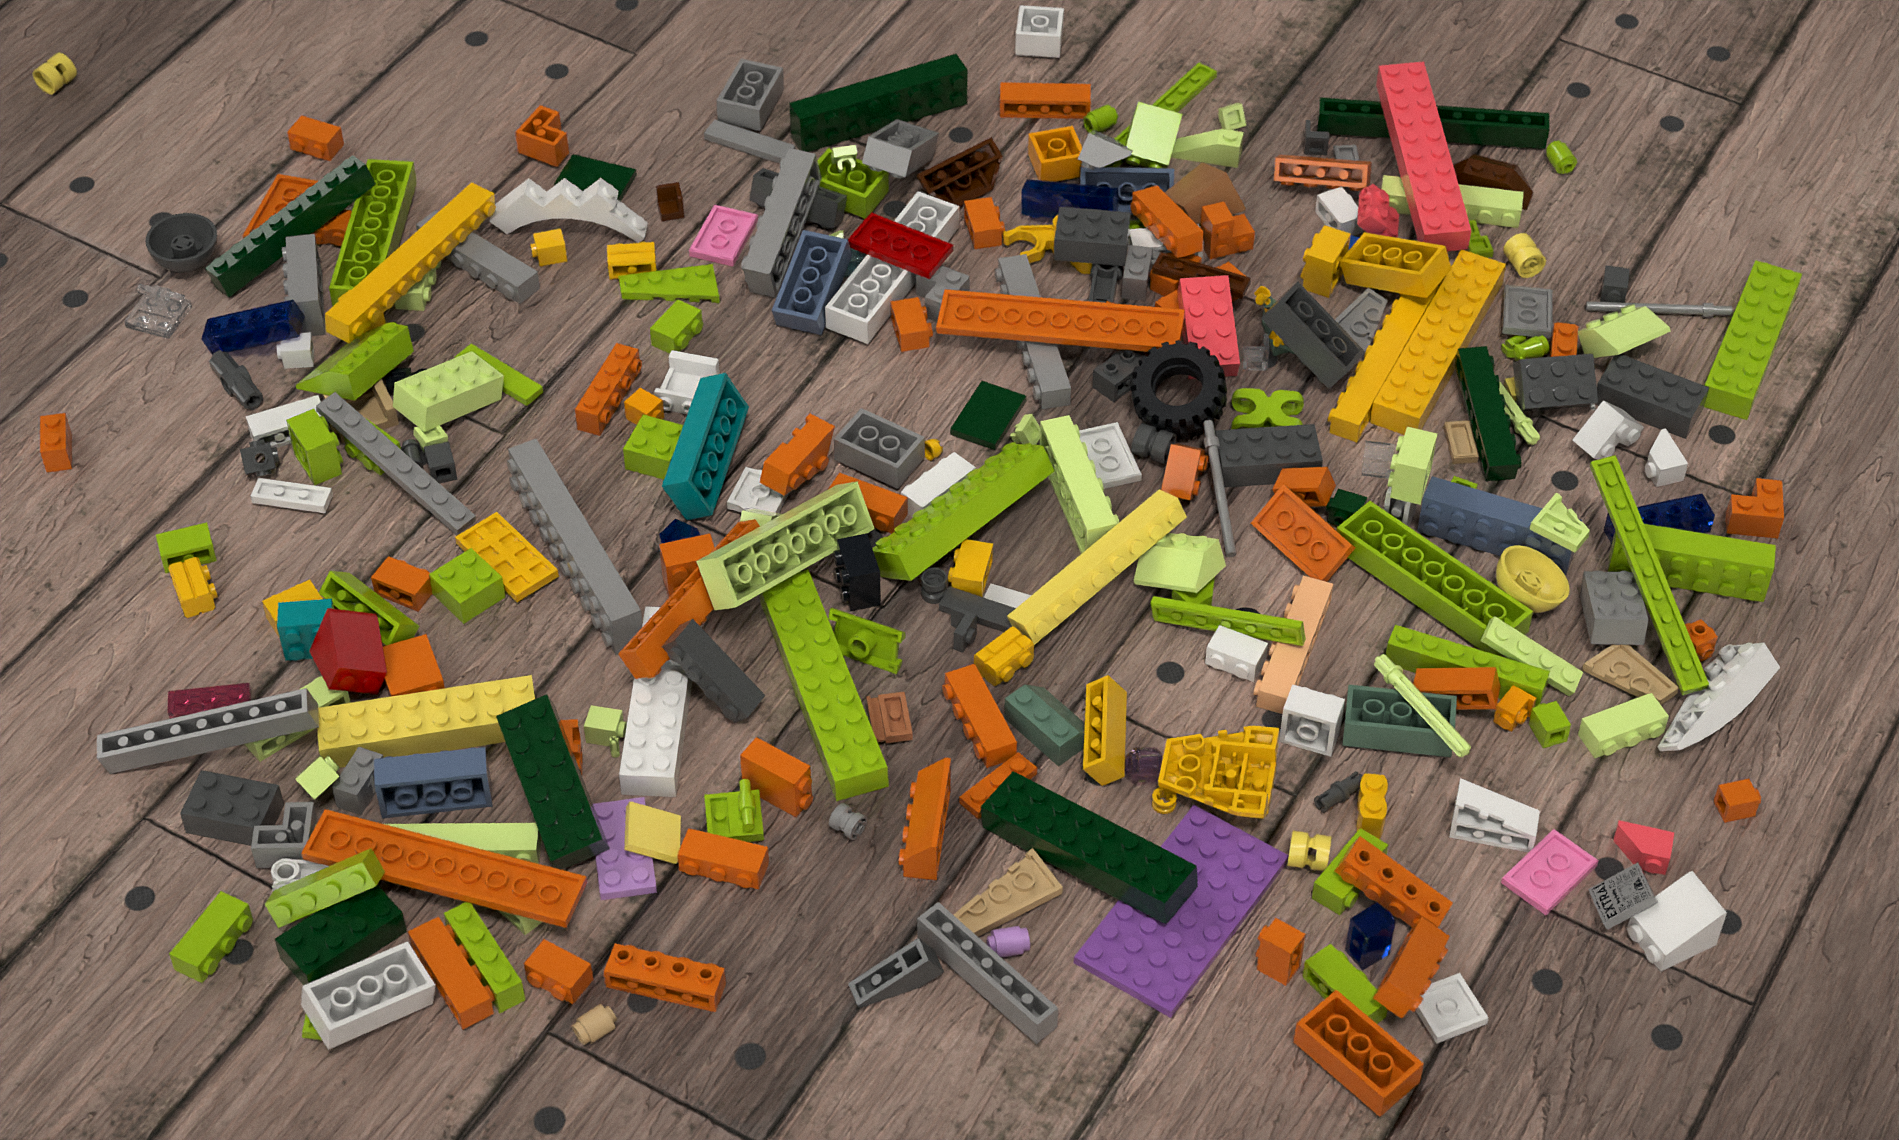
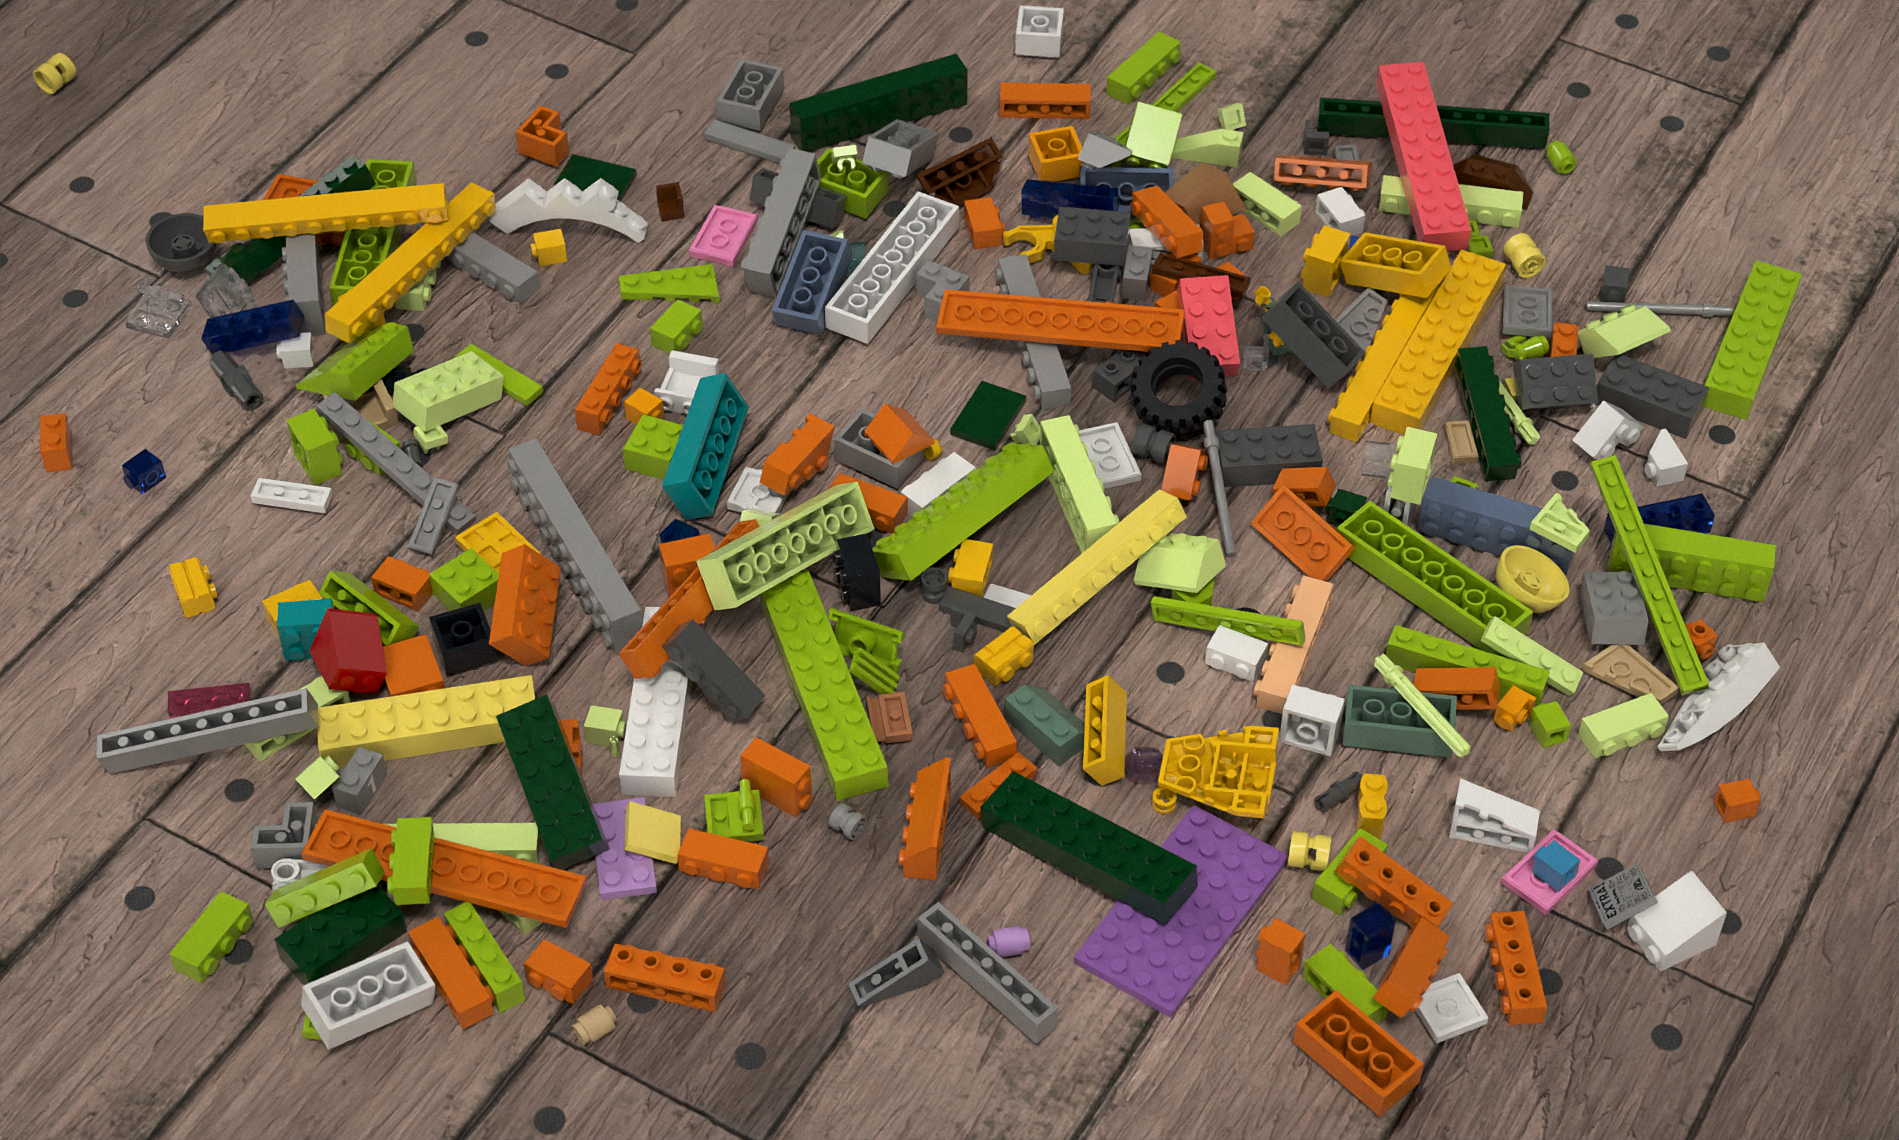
(143, 471): none -> clear blue brick
(185, 544): lime brick -> none
(225, 293): none -> clear plate
(230, 807): dark grey brick -> none
(249, 461): dark grey brick -> none
(272, 423): white brick -> none
(315, 138): orange brick -> none
(325, 213): none -> yellow brick
(412, 861): none -> lime brick
(433, 516): none -> light grey tile
(433, 782): sand blue brick -> none
(440, 462): dark grey brick -> none
(463, 638): none -> black brick
(525, 605): none -> orange brick
(630, 258): yellow brick -> none
(875, 670): none -> lime tile
(897, 433): none -> orange slope
(900, 245): red tile -> none
(910, 324): orange brick -> none
(1015, 893): tan wing -> none
(1100, 119): lime brick -> none
(1143, 68): none -> lime brick
(1264, 410): lime piece -> none
(1268, 204): none -> yellowish green brick
(1375, 214): coral plate -> none
(1516, 968): none -> orange brick
(1555, 865): none -> dark azure brick
(1645, 846): coral slope -> none
(1757, 514): orange brick -> none

